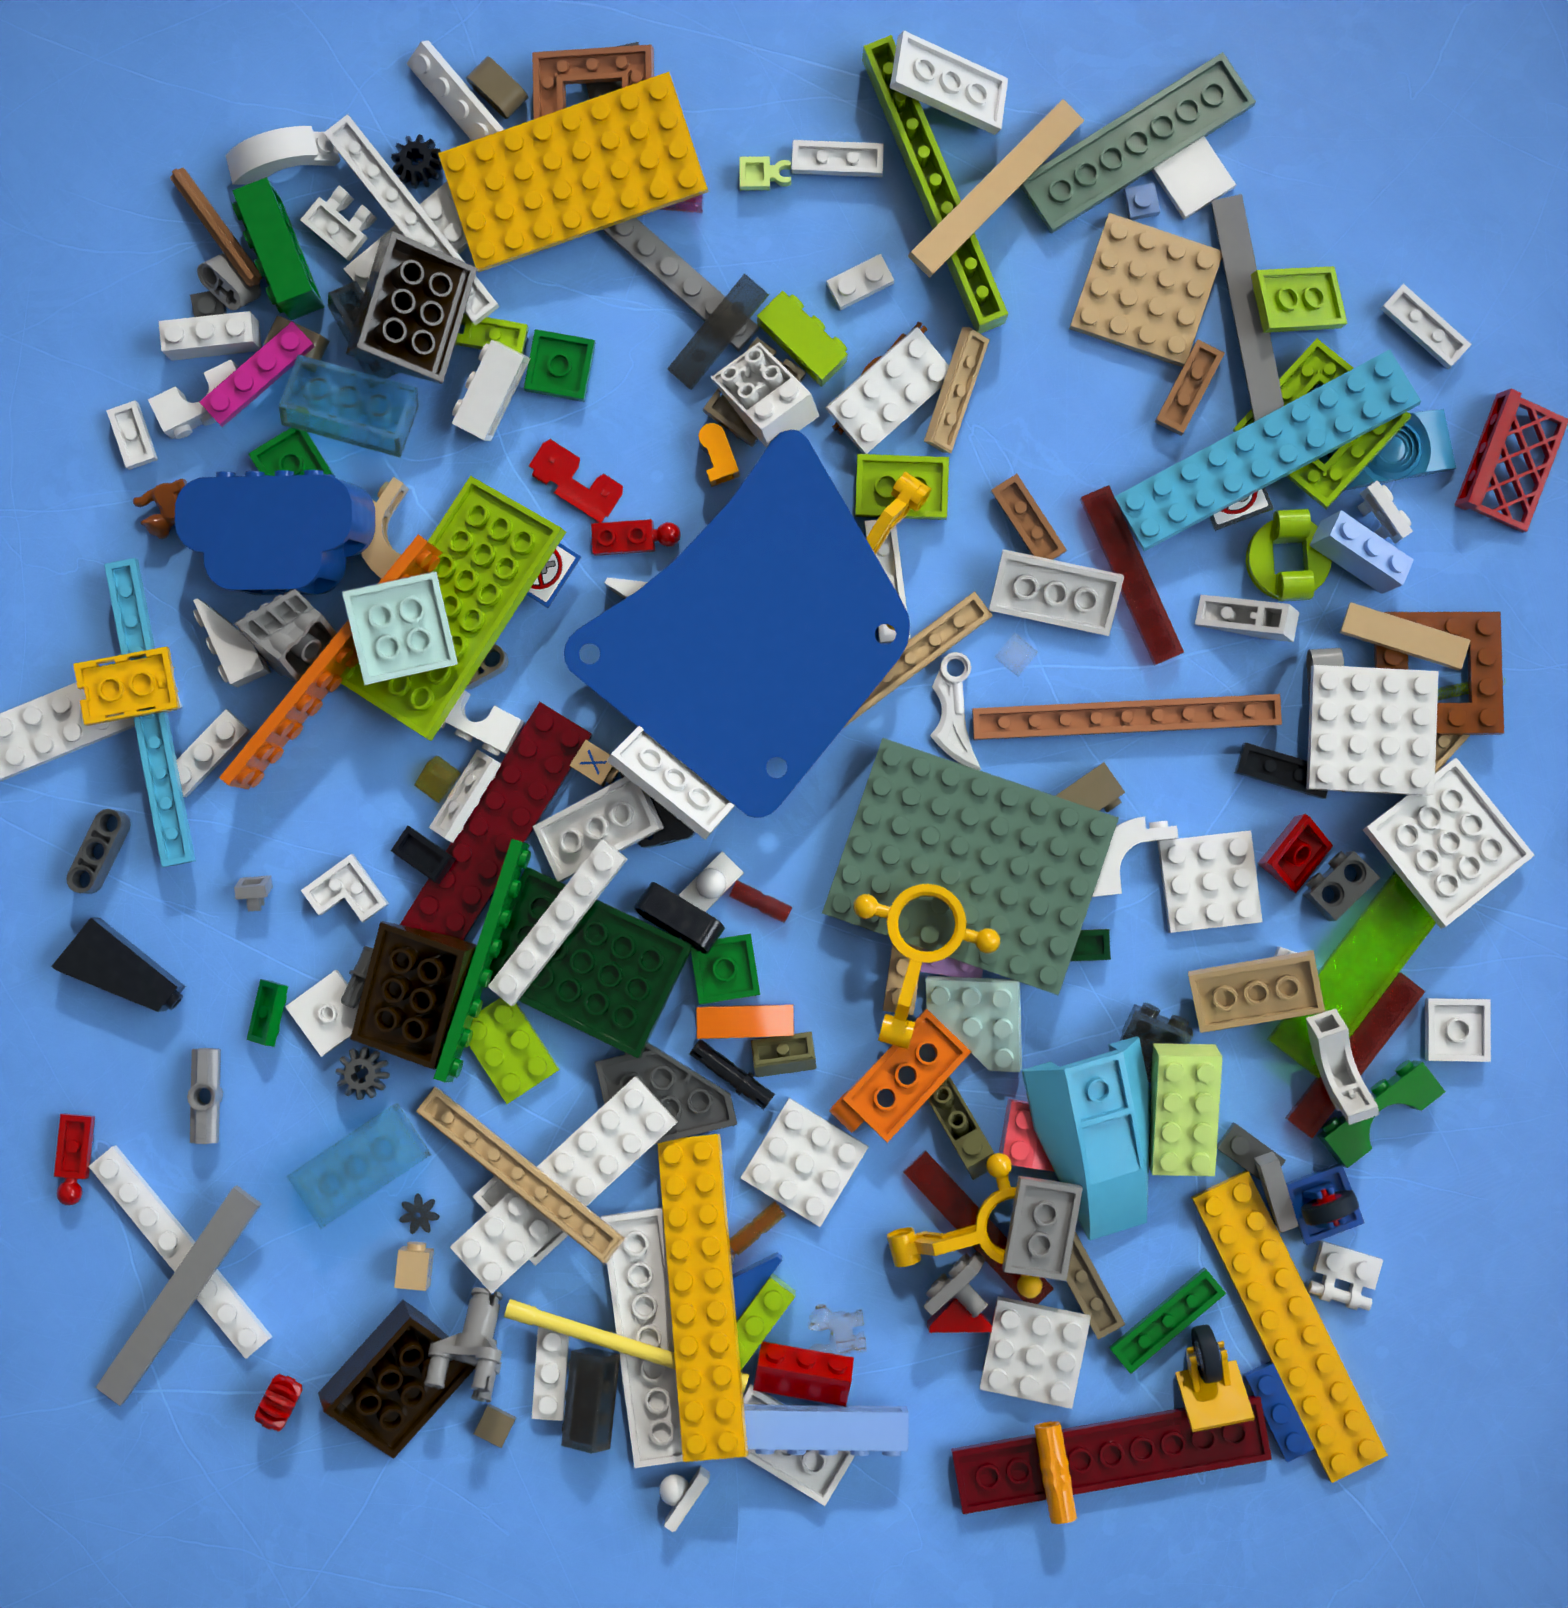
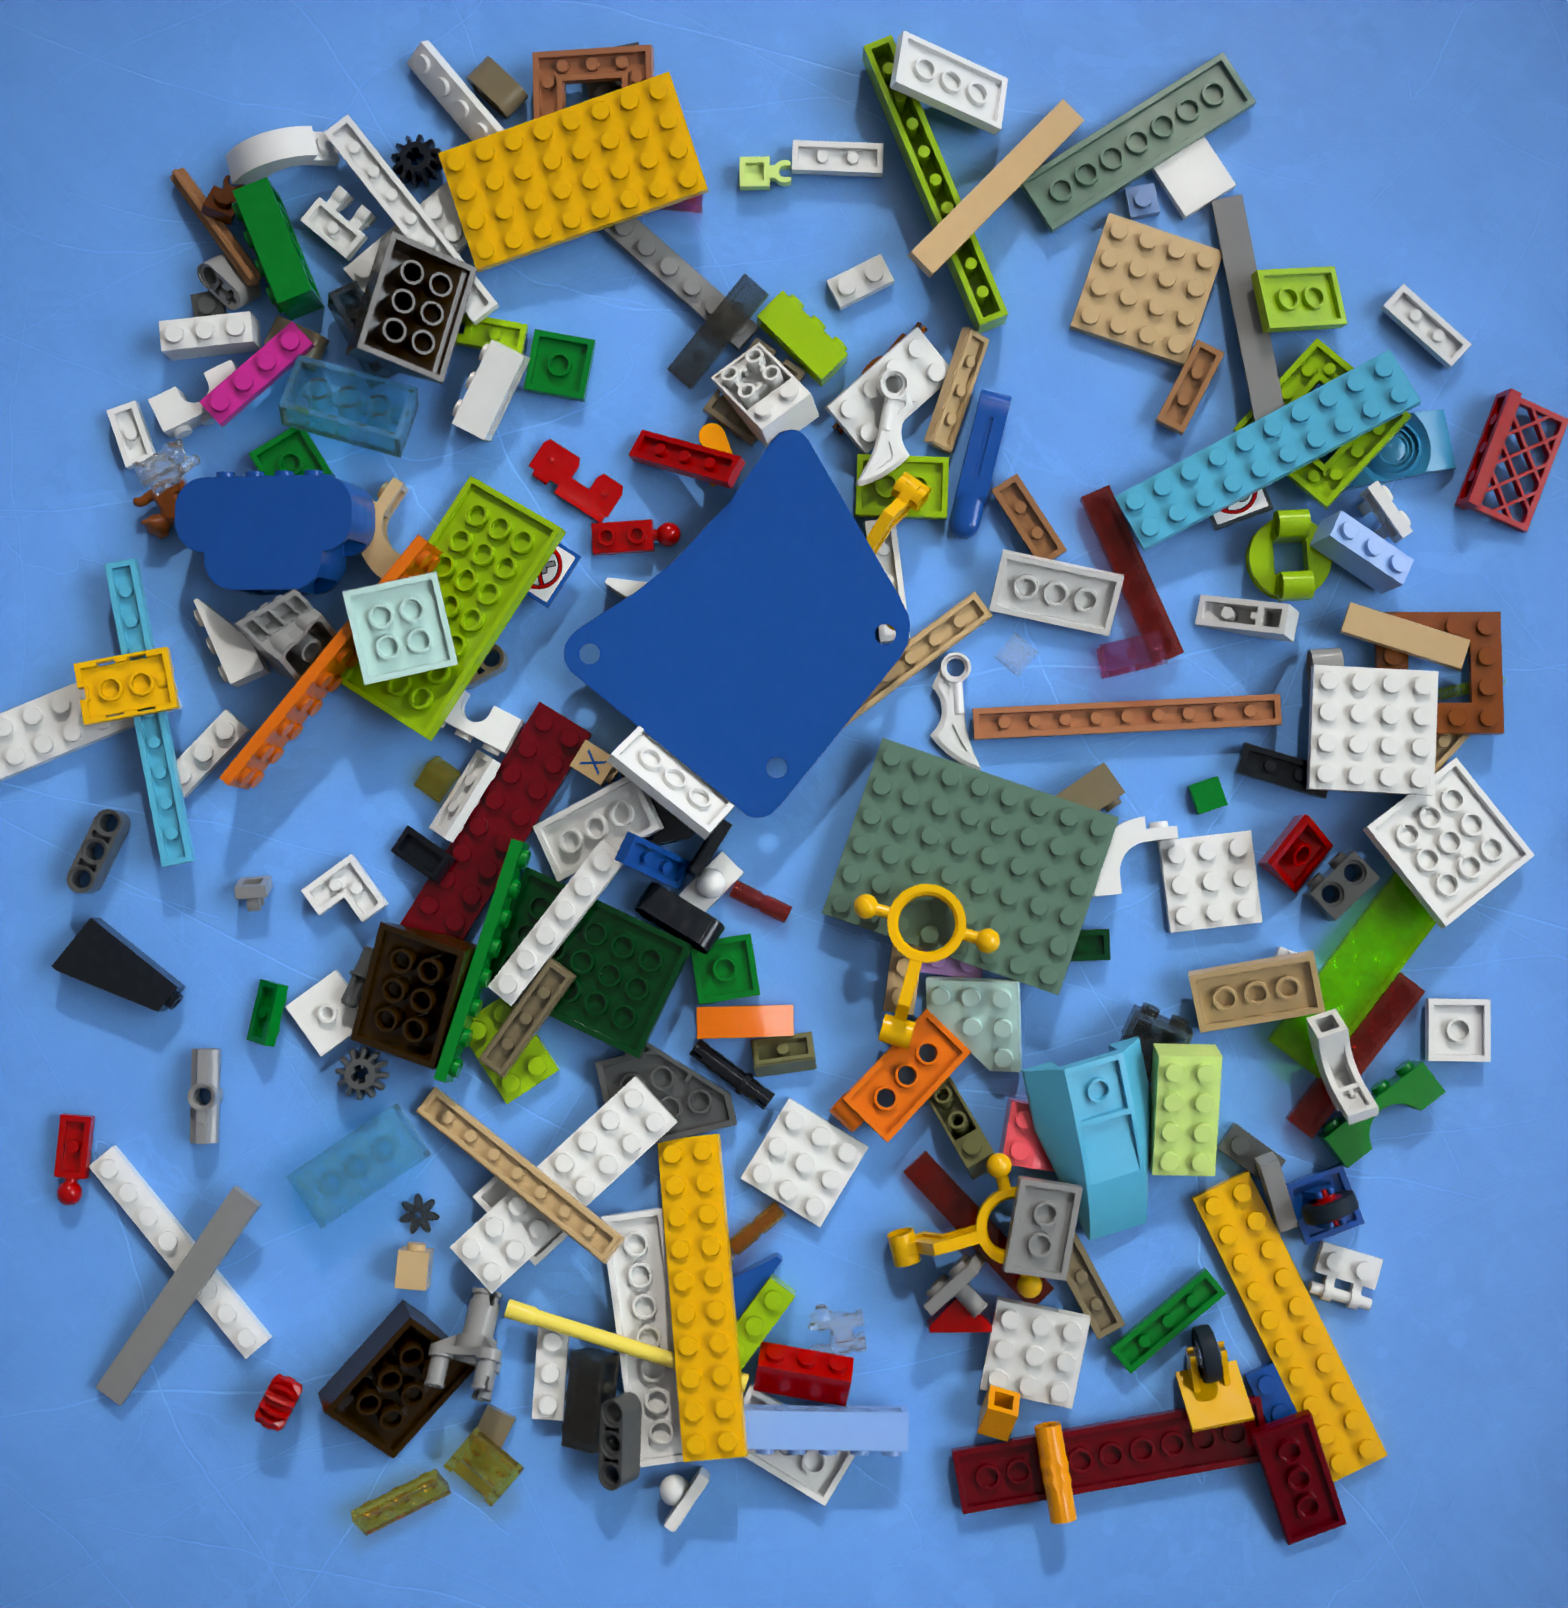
(166, 467): none -> clear animal
(219, 202): none -> reddish brown plate
(400, 1502): none -> clear yellow plate
(488, 1461): none -> clear yellow plate
(527, 1017): none -> dark tan tile
(620, 1441): none -> dark grey beam
(652, 860): none -> blue plate
(687, 459): none -> red plate
(707, 849): none -> black tile
(889, 447): none -> white piece
(979, 463): none -> blue piece
(998, 1413): none -> light orange brick
(1131, 654): none -> clear pink hinge
(1207, 795): none -> green tile
(1297, 1476): none -> dark red tile

